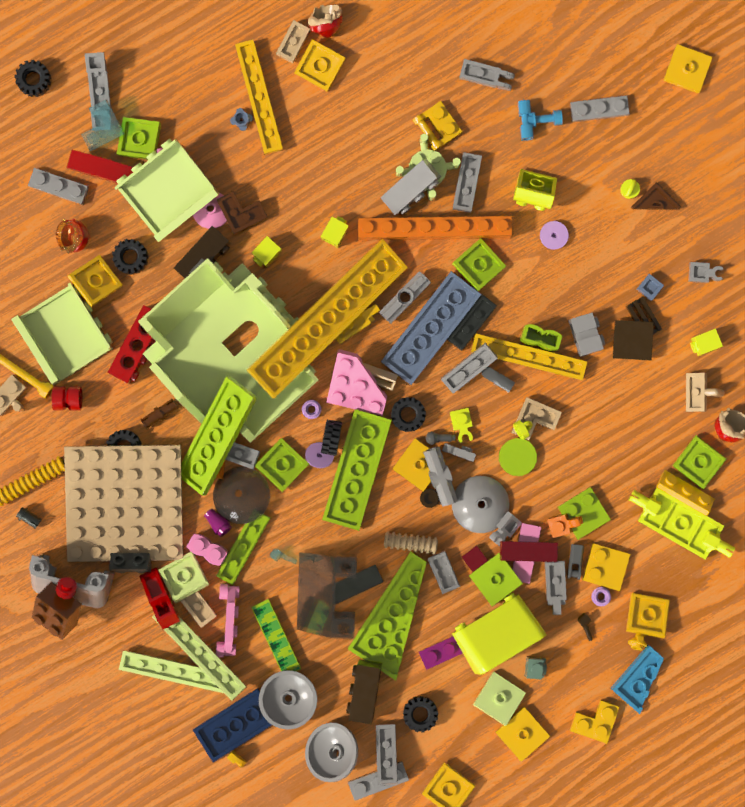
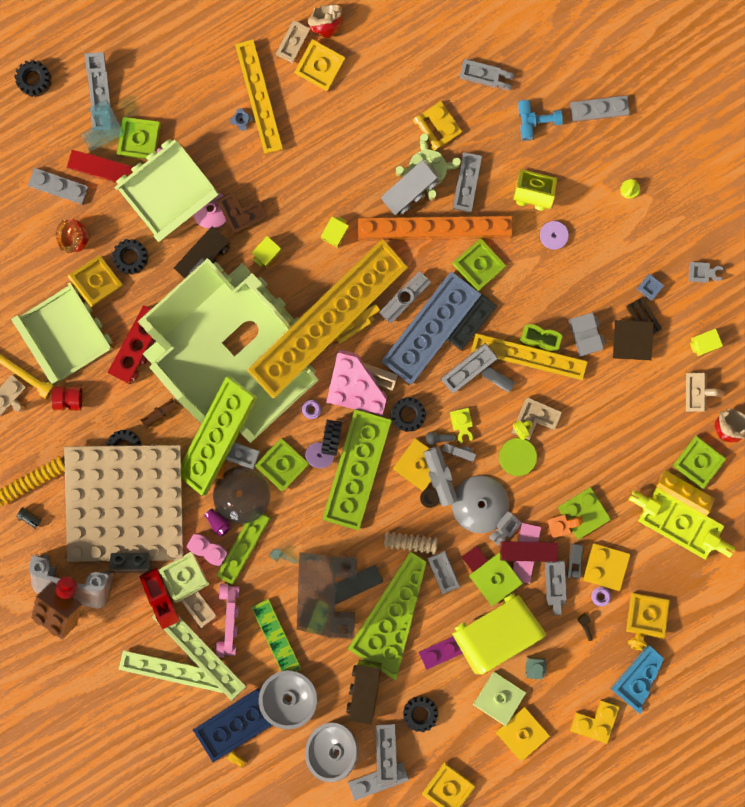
(656, 199): reddish brown tile -> none
(687, 68): yellow plate -> none

